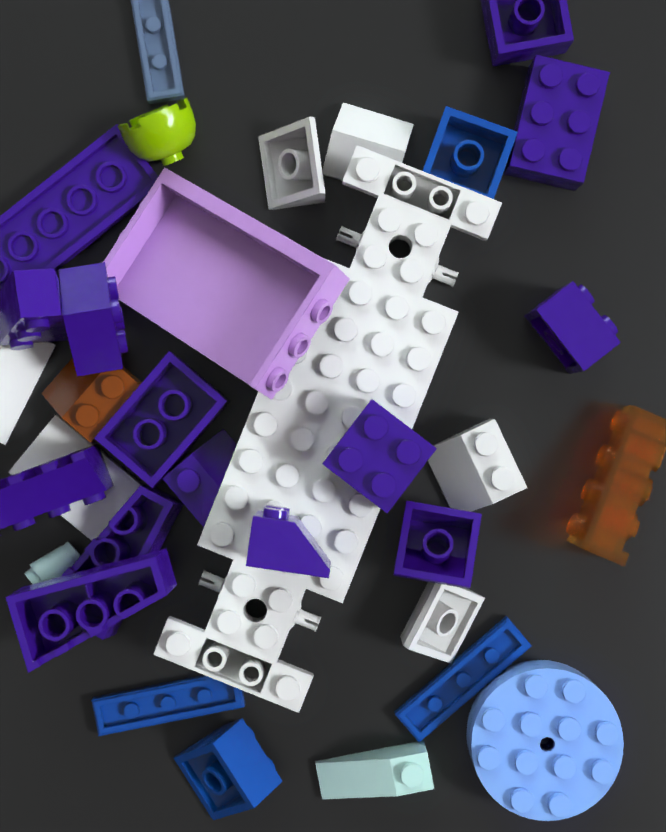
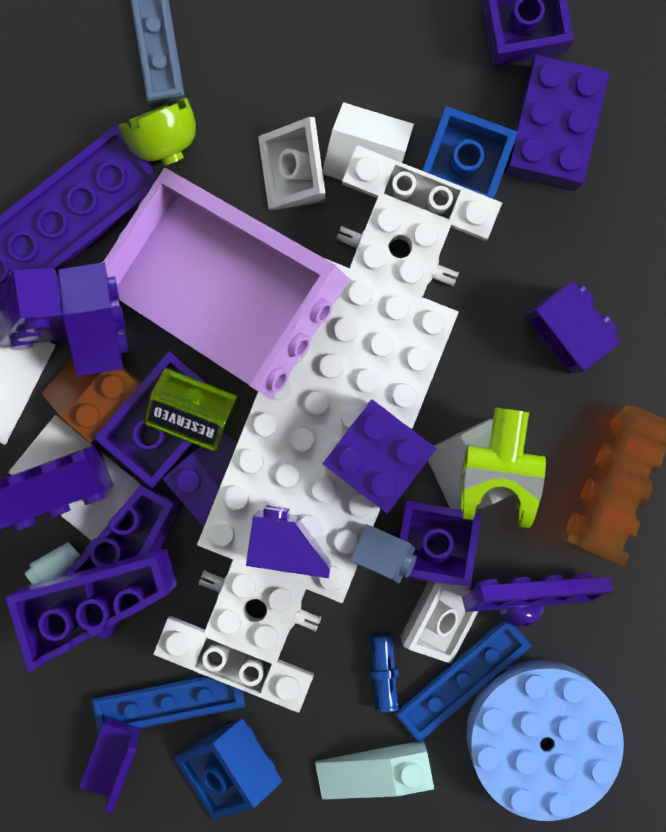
(110, 760): none -> dark purple panel
(189, 409): none -> clear neon green panel
(383, 672): none -> blue pin
(384, 554): none -> sand blue arch
(504, 466): none -> lime connector
(525, 600): none -> dark purple plate

